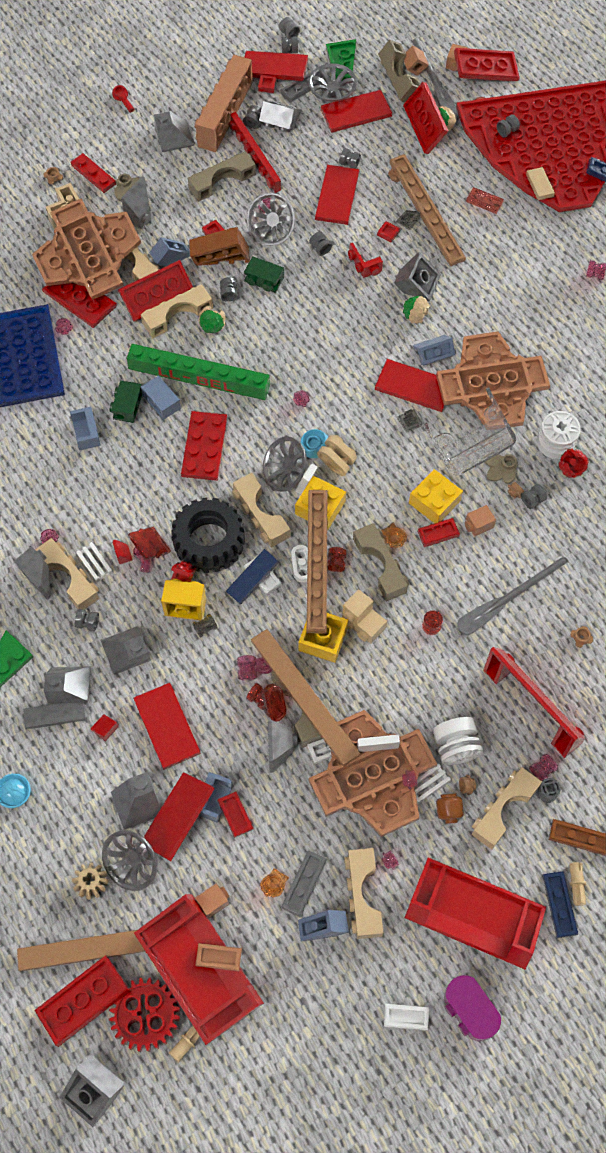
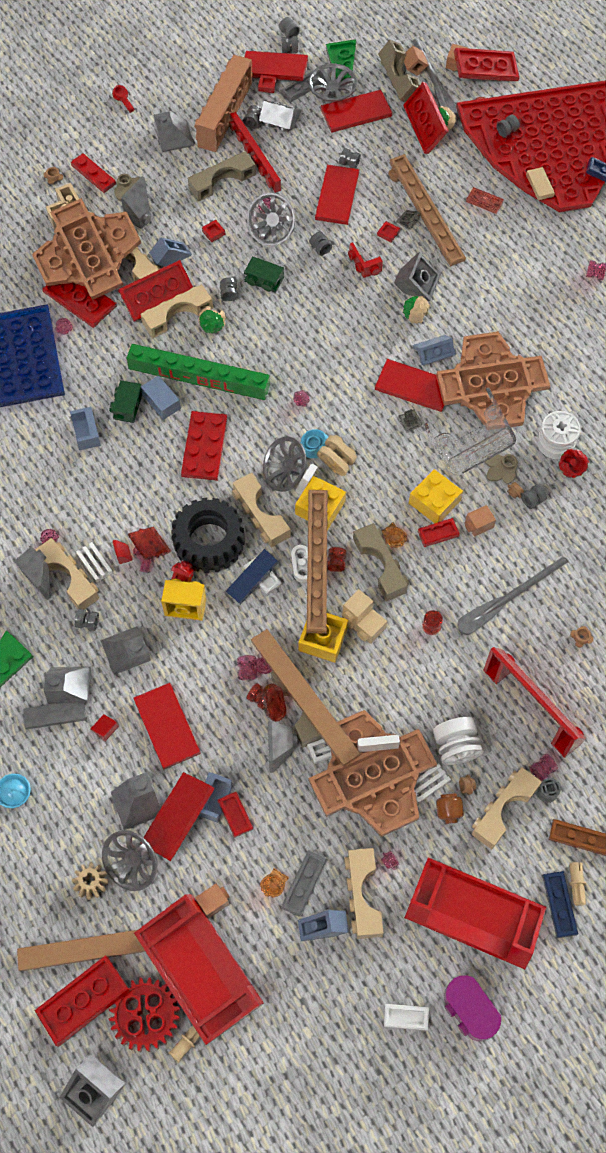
(204, 625): clear smoke bush -> none
(218, 957): nougat tile -> none
(219, 247): dark orange wedge -> none
(409, 779): clear pink plate -> none

